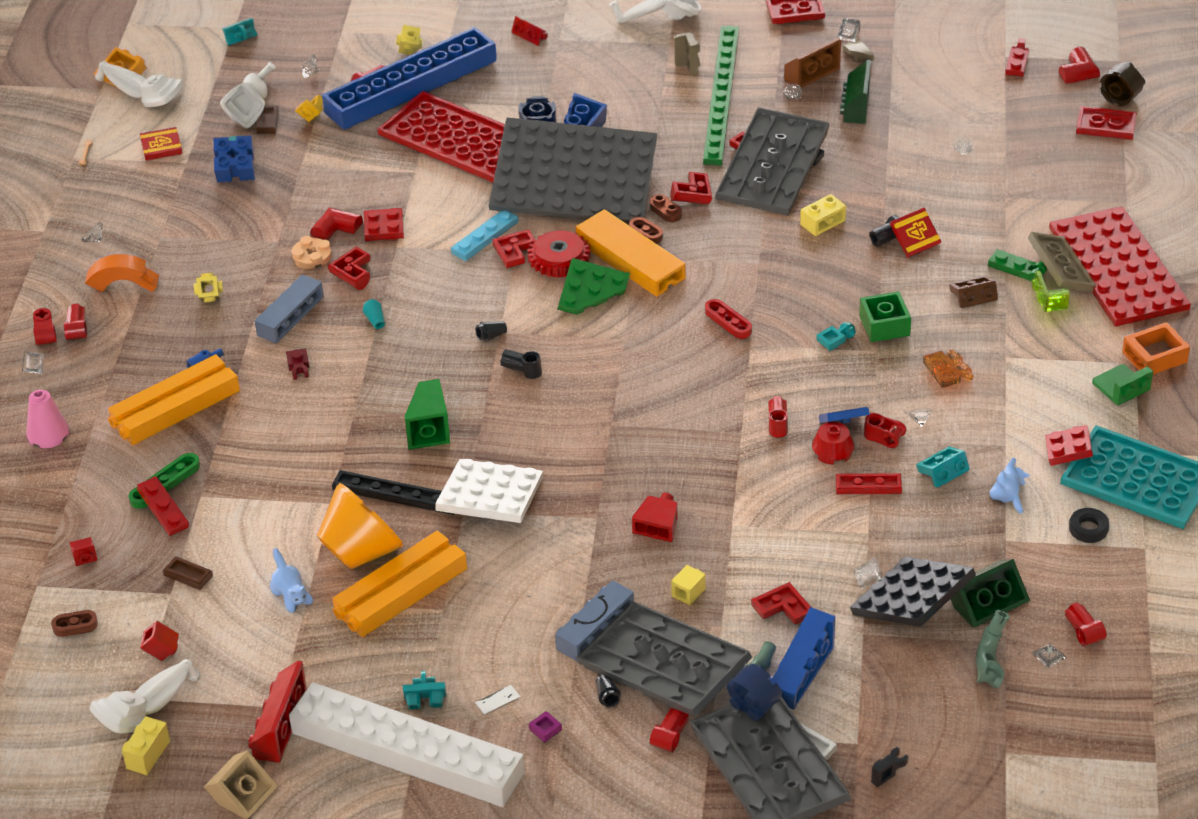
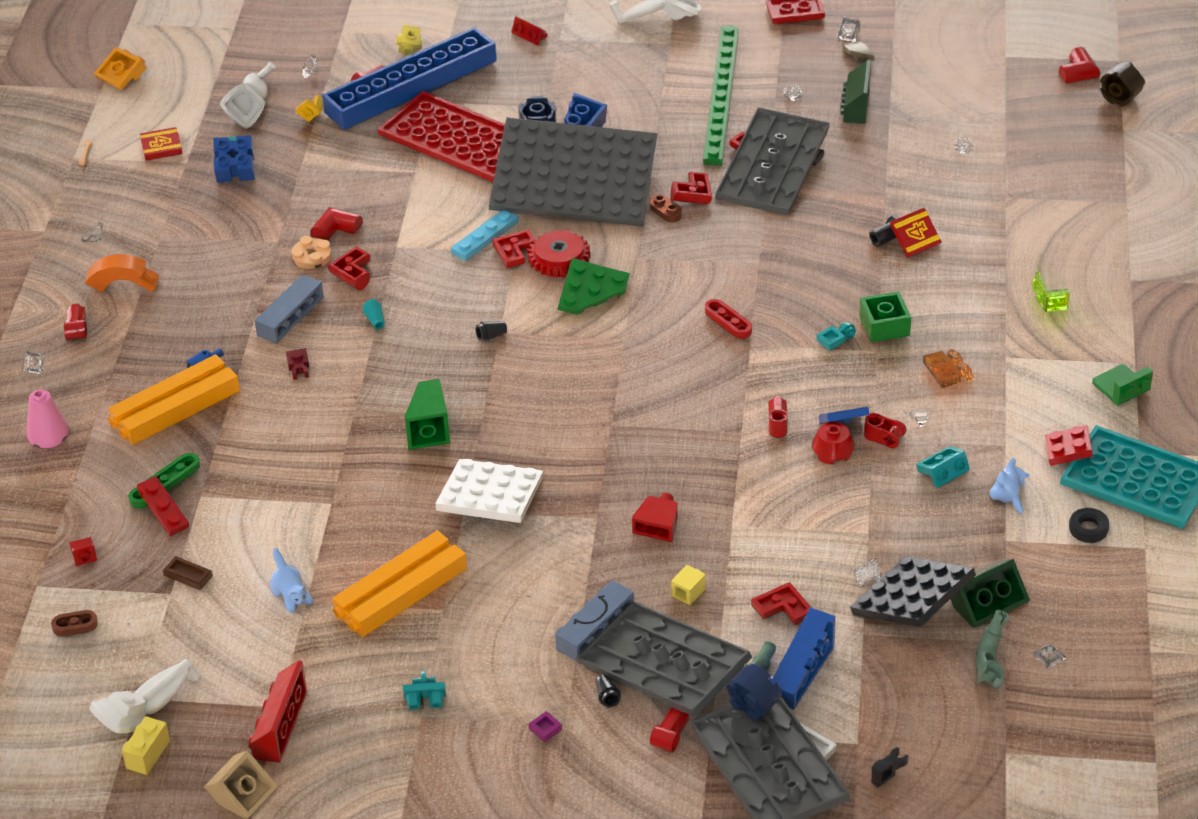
(43, 328): red piece -> none
(154, 90): white piece -> none
(159, 641): red brick -> none
(205, 280): light yellow brick -> none
(239, 31): teal hips -> none
(268, 120): reddish brown tile -> none
(355, 531): light orange cone -> none
(383, 224): red plate -> none
(389, 490): black tile -> none
(407, 744): white brick -> none
(497, 699): white sticker -> none
(527, 362): black piece -> none
(631, 252): light orange brick -> none
(647, 229): copper plate -> none
(686, 52): dark tan bracket -> none
(814, 64): dark orange slope -> none
(823, 215): light yellow brick -> none
(869, 483): red tile -> none
(975, 291): reddish brown bracket -> none
(1015, 265): green plate -> none
(1017, 59): hinge -> none
(1061, 262): dark tan plate -> none
(1087, 629): red piece -> none
(1106, 122): red tile -> none
(1123, 265): plate -> none
(1140, 358): orange window -> none

